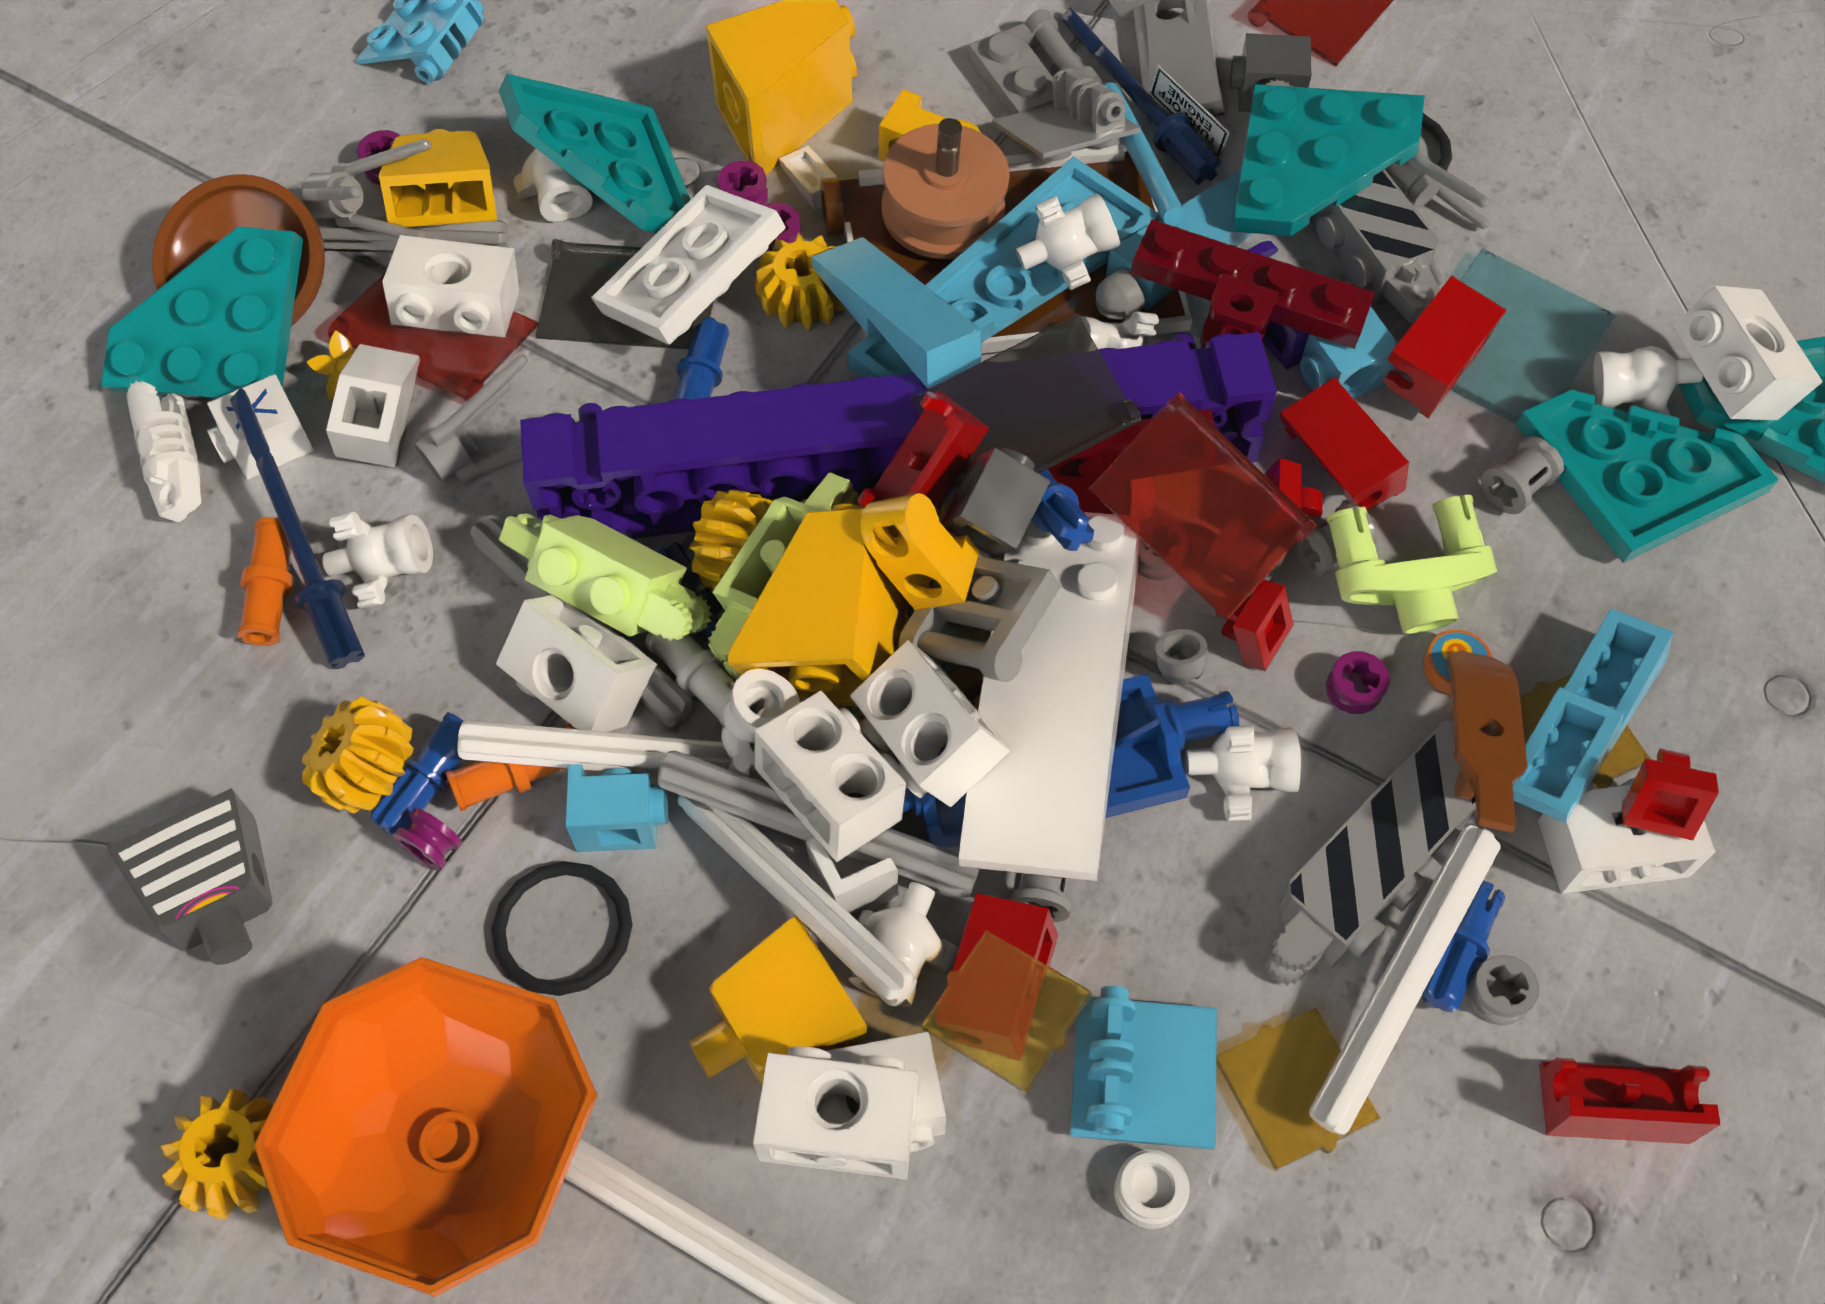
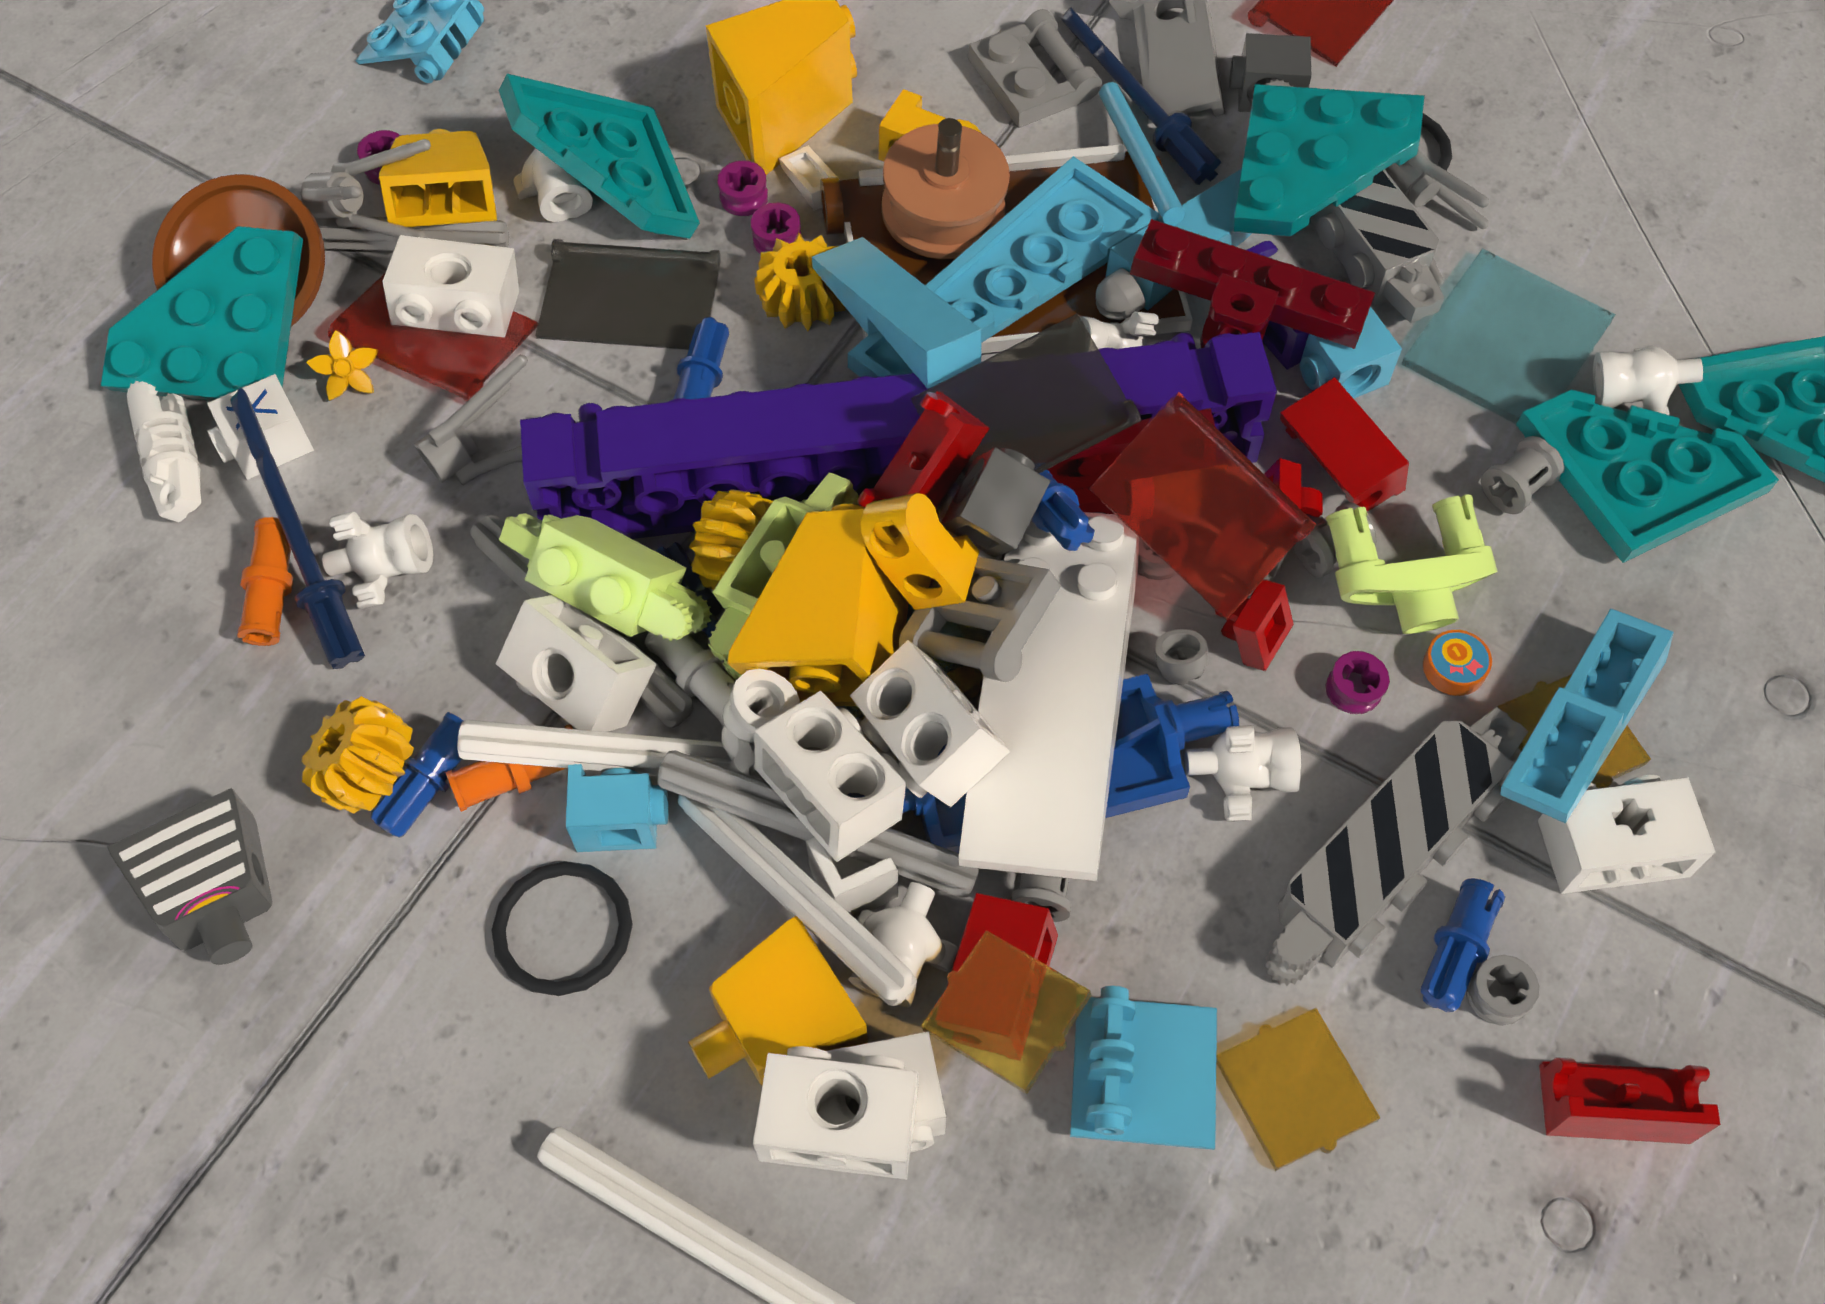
(200, 1150): yellow gear -> none
(372, 405): white slope -> none
(426, 1126): orange rock -> none
(427, 839): magenta bush -> none
(688, 263): white plate -> none
(1070, 237): white piece -> none
(1081, 117): light grey hinge -> none
(1151, 1189): white tile -> none
(1177, 100): white sticker -> none
(1404, 981): white axle -> none
(1442, 344): red hinge -> none
(1487, 735): dark orange piece -> none
(1670, 796): red tile -> none
(1746, 353): white brick -> none

